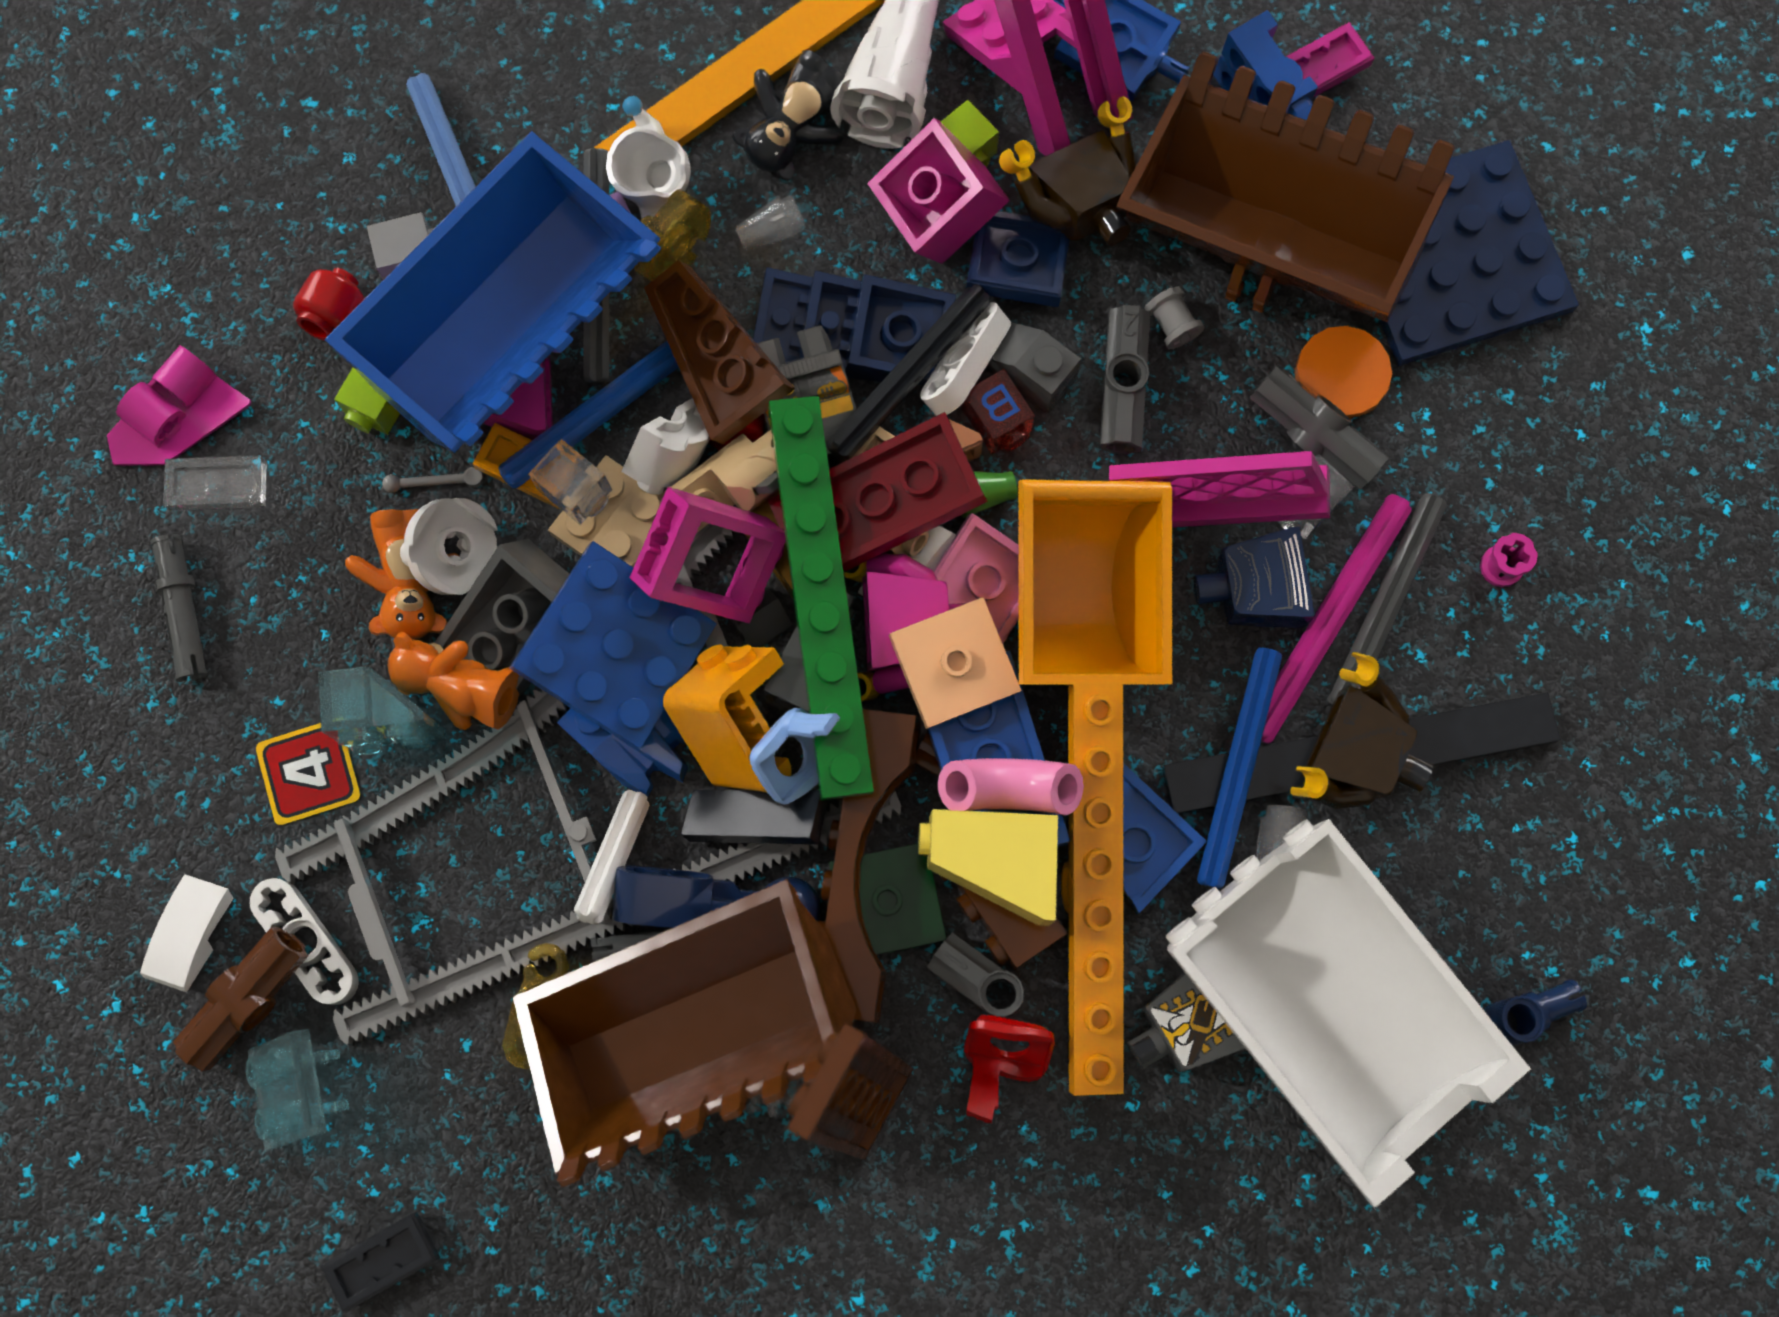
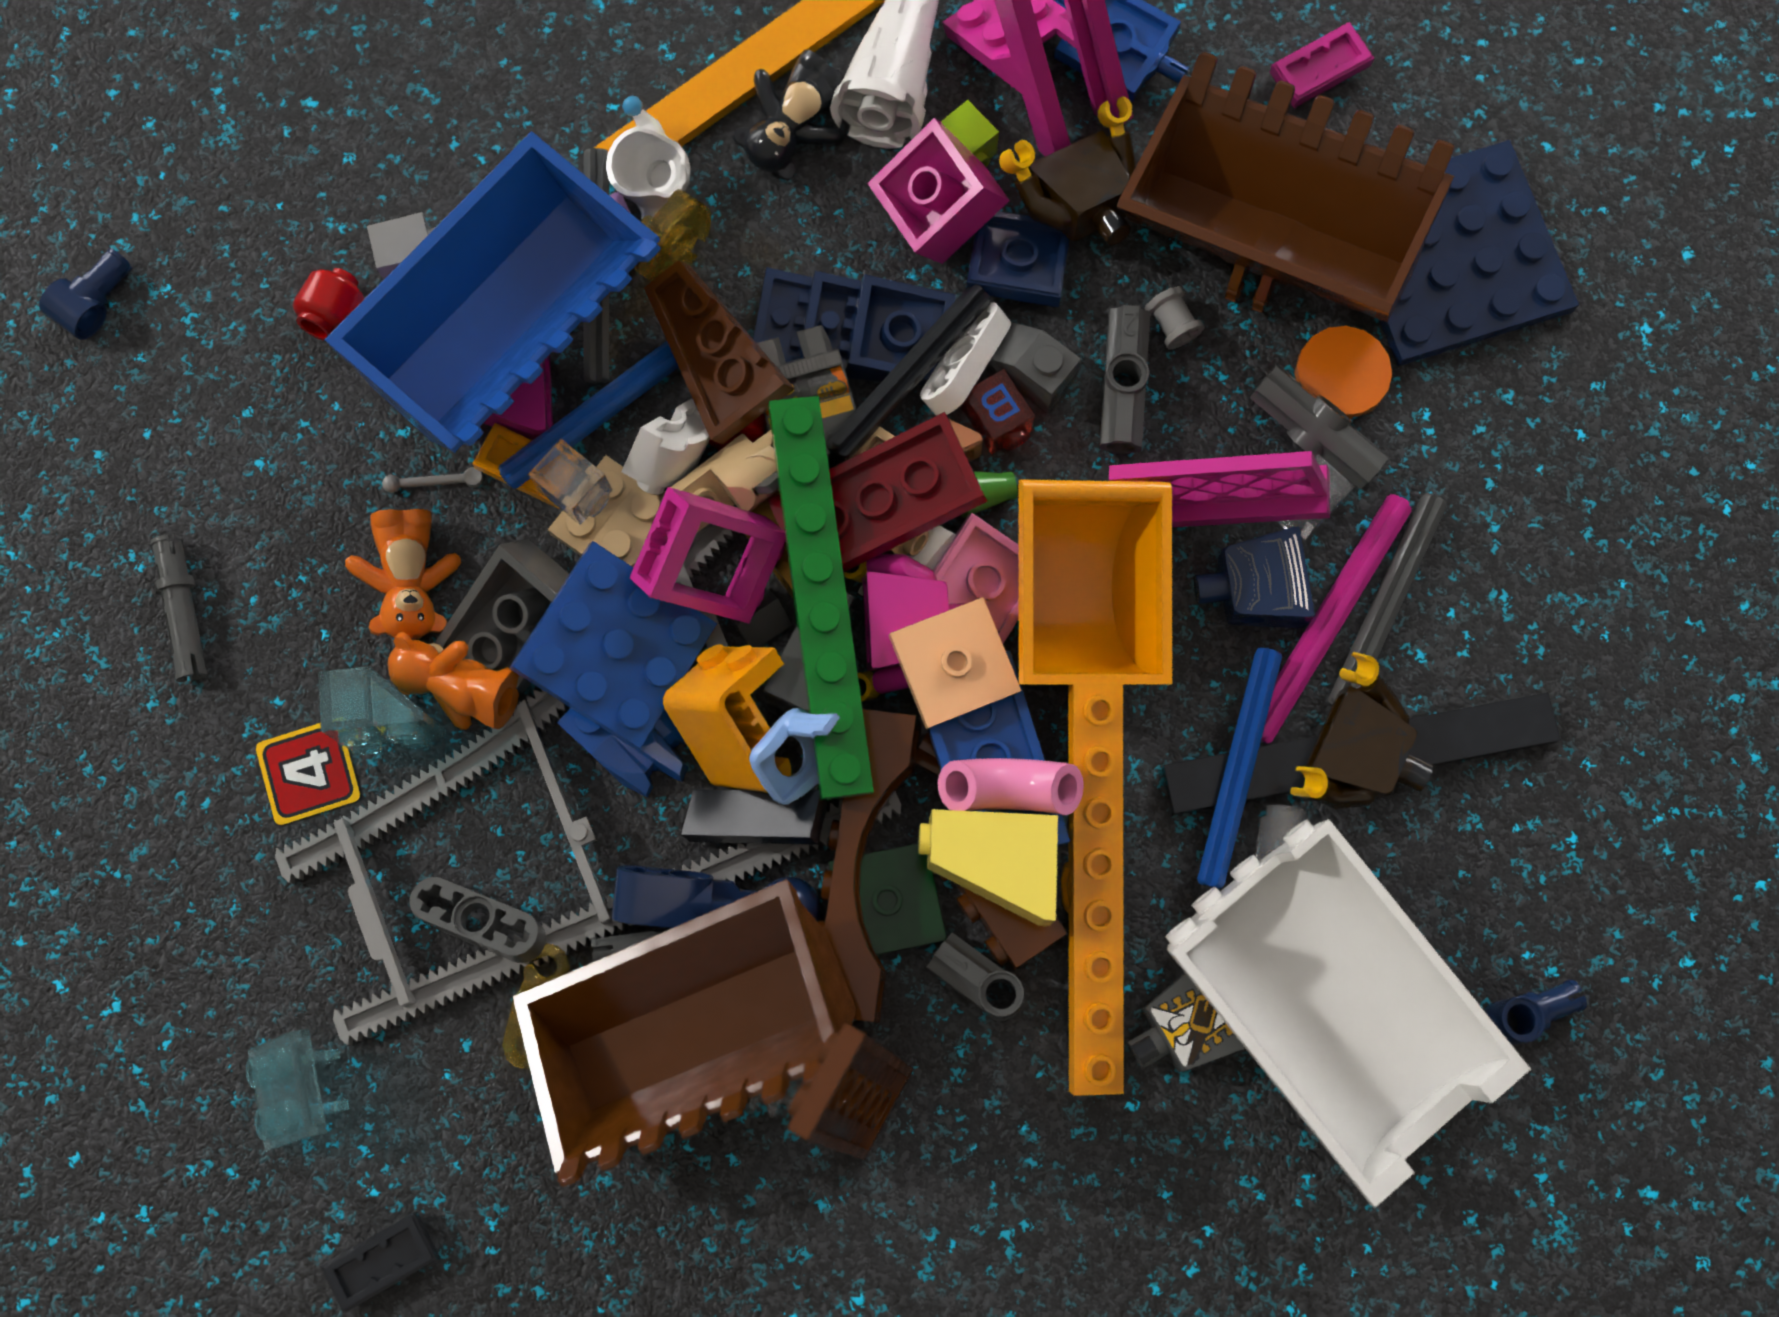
(80, 303): none -> dark blue pin
(172, 412): dark pink panel -> none
(183, 932): white slope -> none
(215, 483): clear plate -> none
(240, 999): reddish brown piece -> none
(337, 962): white beam -> none
(364, 406): lime brick -> none
(425, 539): white plate -> none
(441, 136): medium blue axle -> none
(488, 937): none -> dark grey beam
(612, 854): white axle -> none
(772, 224): clear cone -> none
(992, 1062): red piece -> none
(1154, 841): blue wing -> none
(1254, 48): blue hips -> none
(1522, 560): dark pink bush -> none

